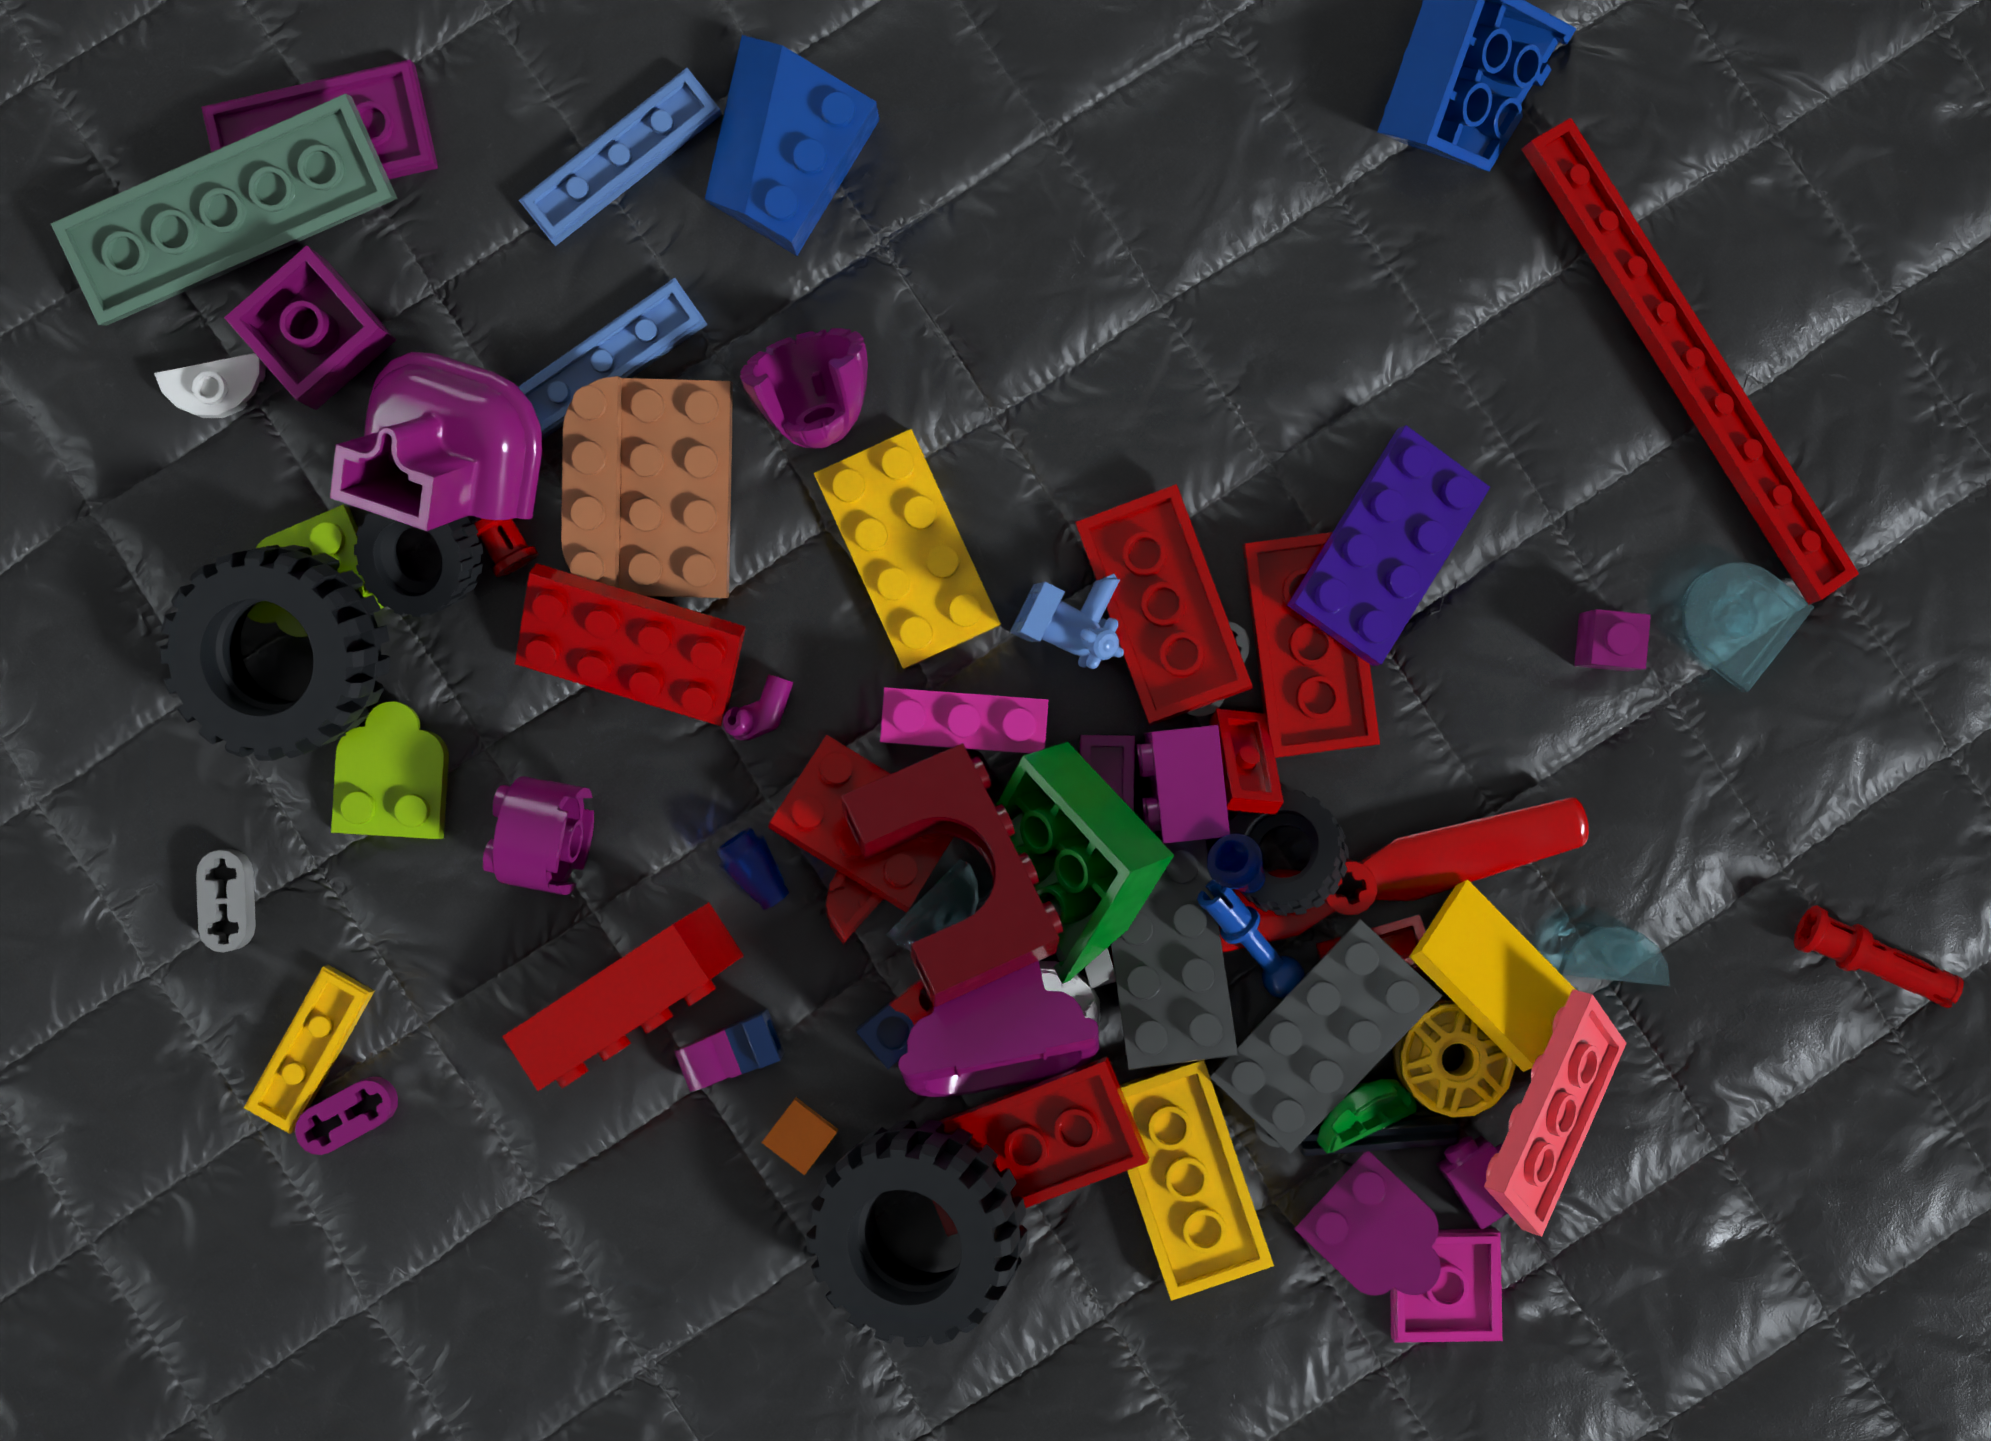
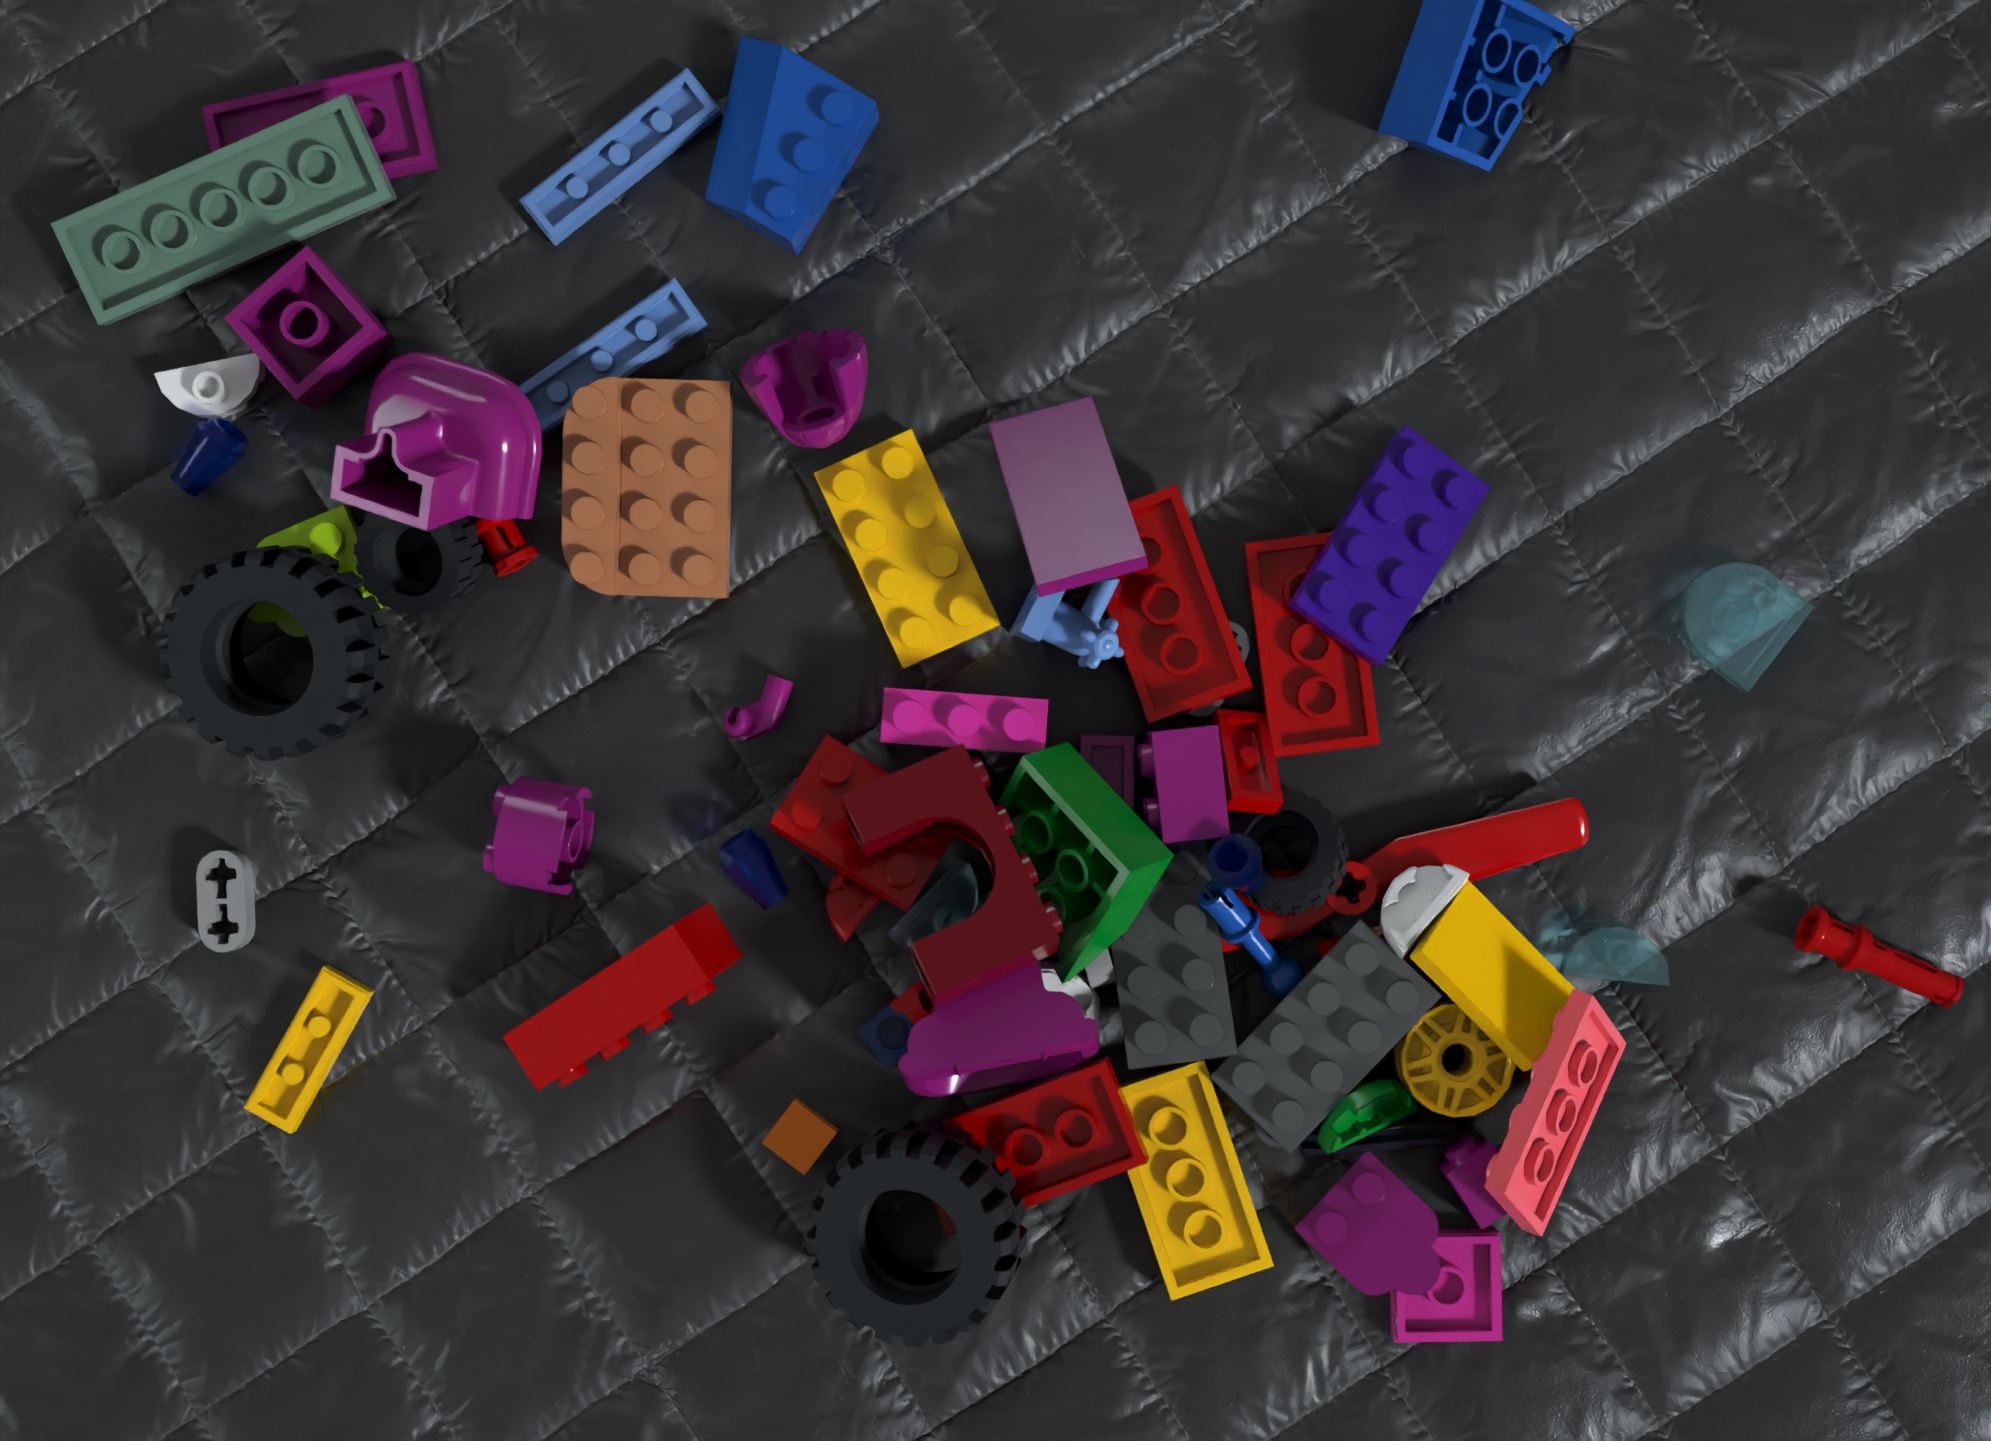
(209, 454): none -> clear blue cone
(352, 1125): magenta beam -> none
(390, 777): lime plate -> none
(628, 644): red plate -> none
(730, 1051): leg -> none
(1067, 497): none -> magenta tile
(1416, 901): none -> white plate
(1612, 640): magenta brick -> none
(1690, 361): red plate -> none

